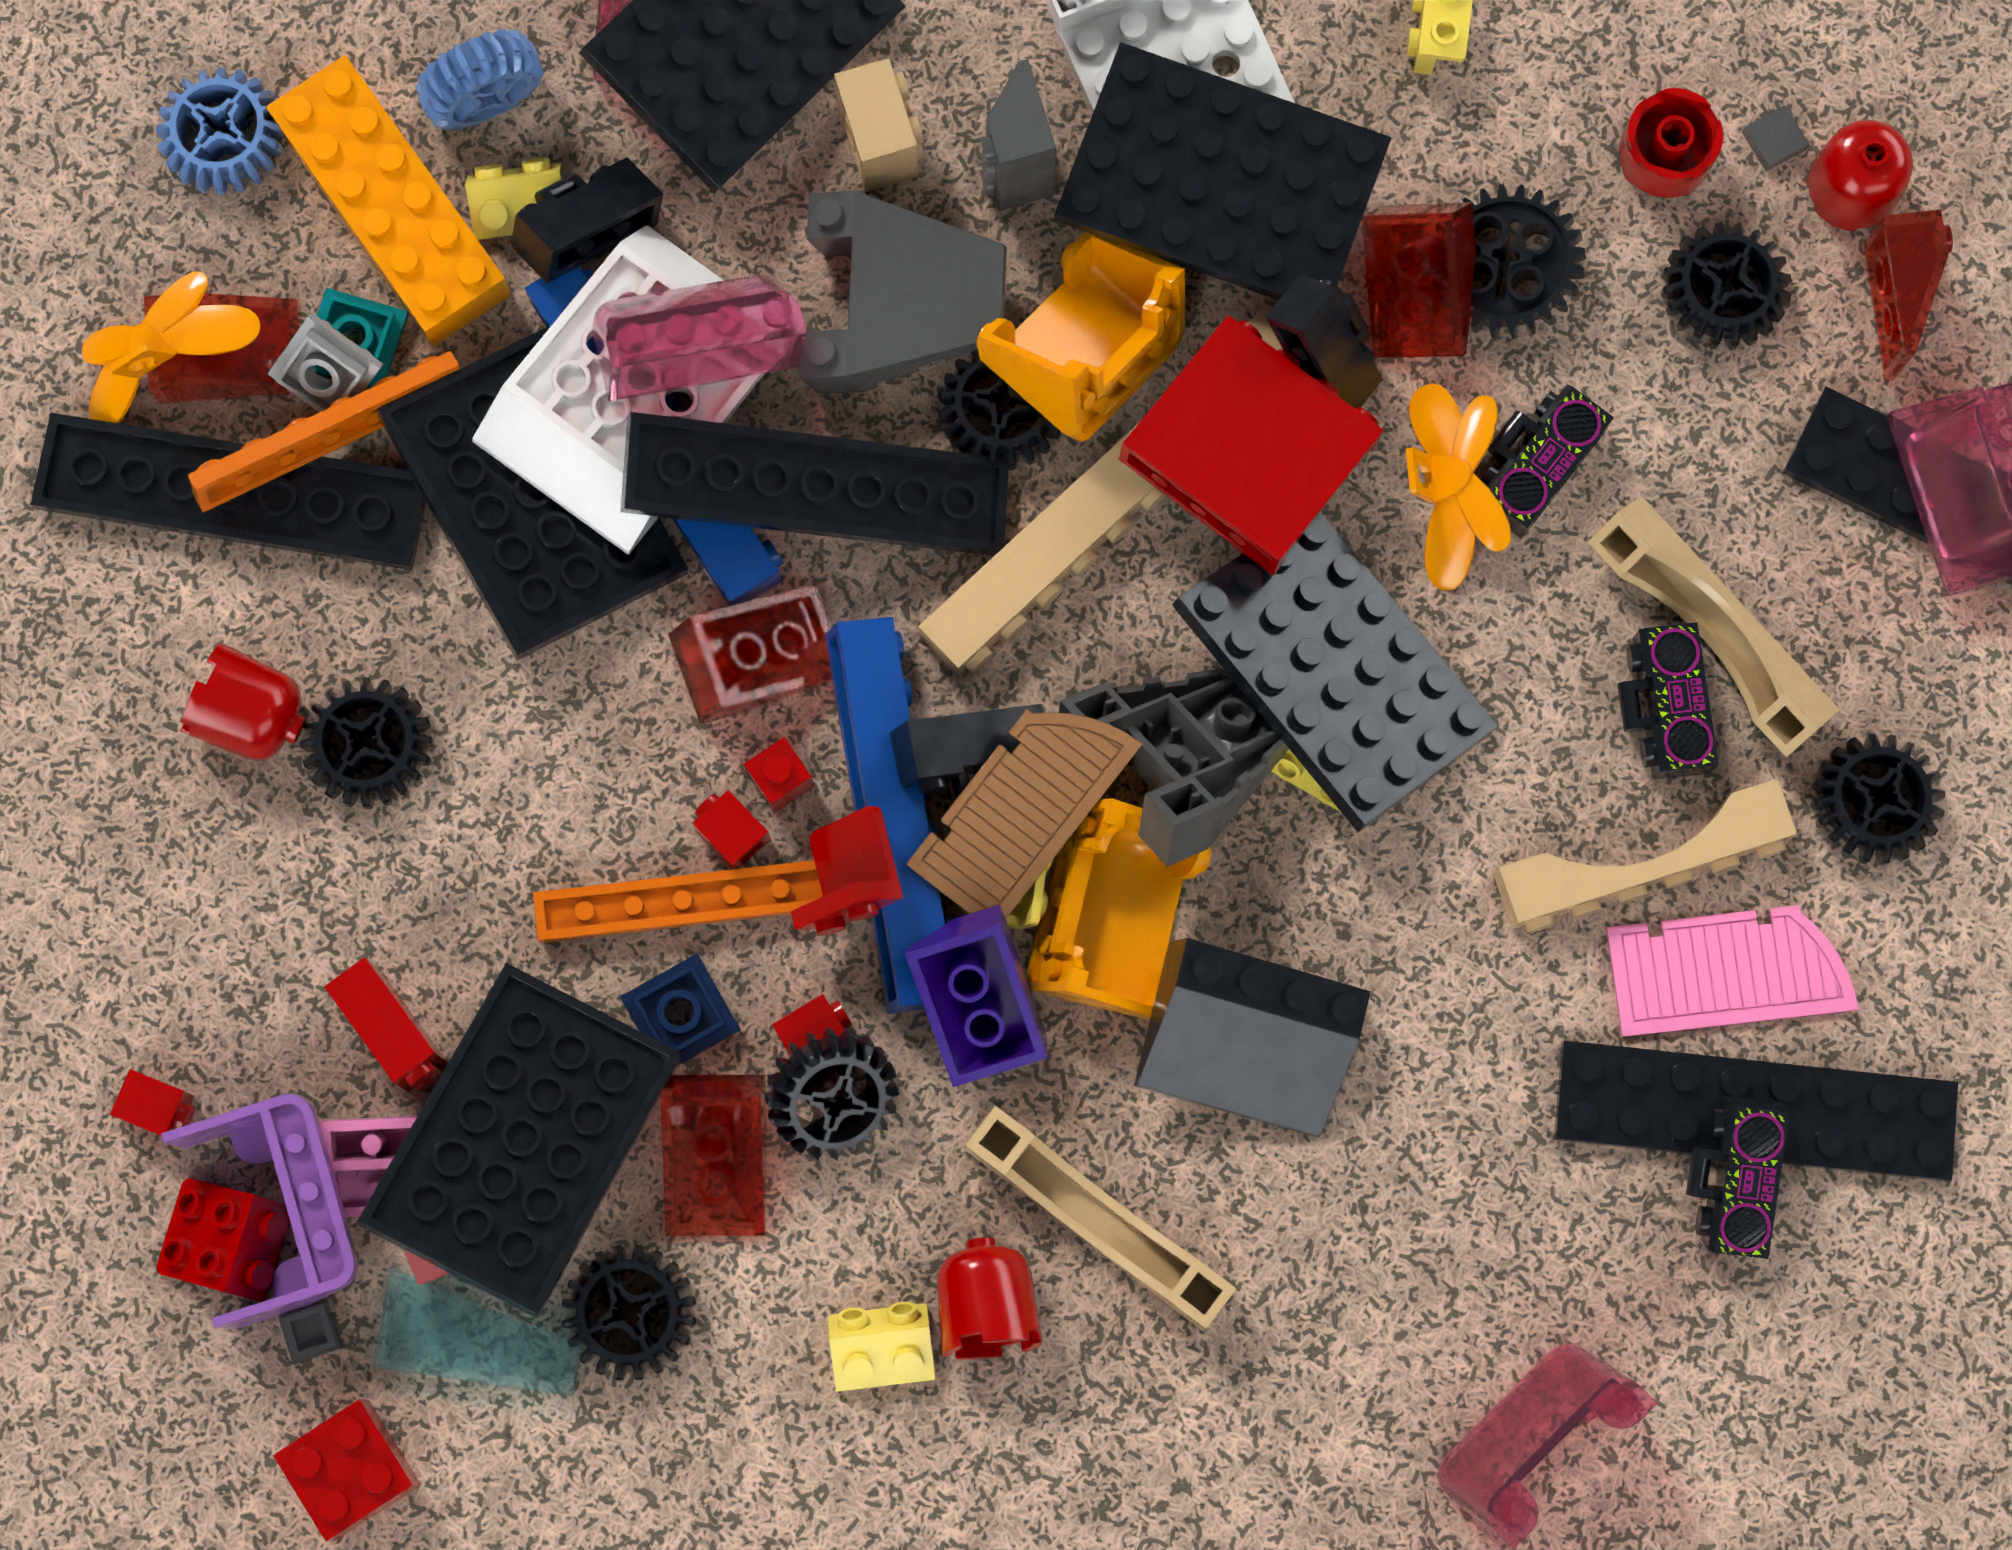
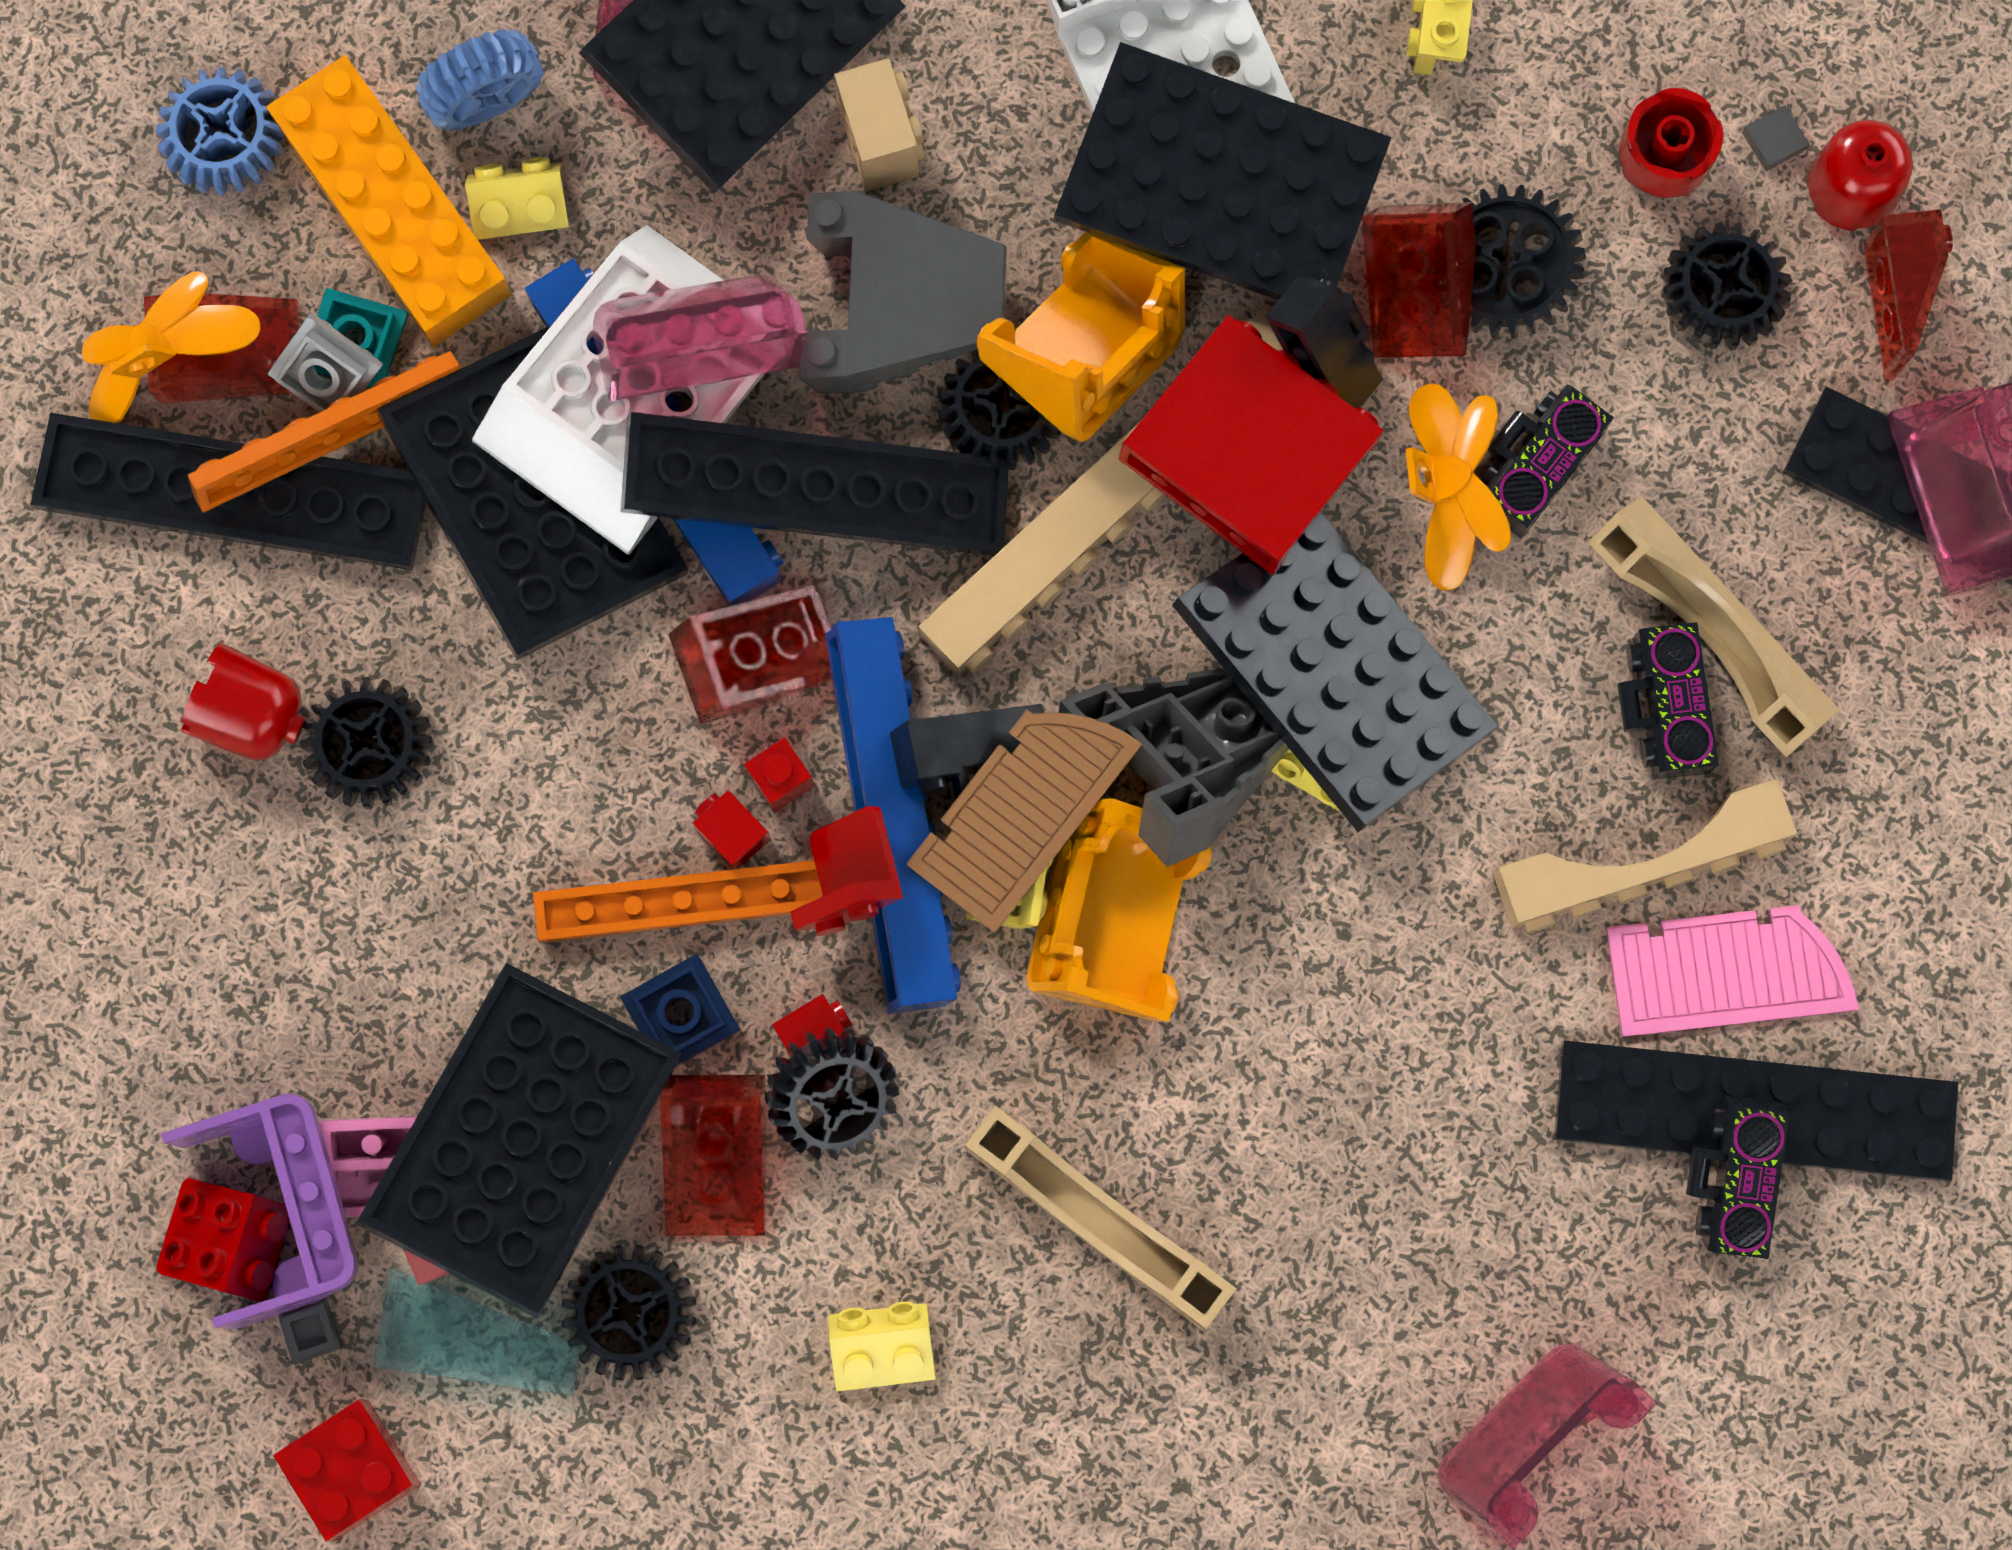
(152, 1104): red brick -> none
(387, 1026): red brick -> none
(584, 219): black piece -> none
(977, 997): dark purple slope -> none
(986, 1301): red cylinder -> none
(1018, 144): dark grey slope -> none
(1250, 1036): slope -> none
(1859, 788): black gear -> none

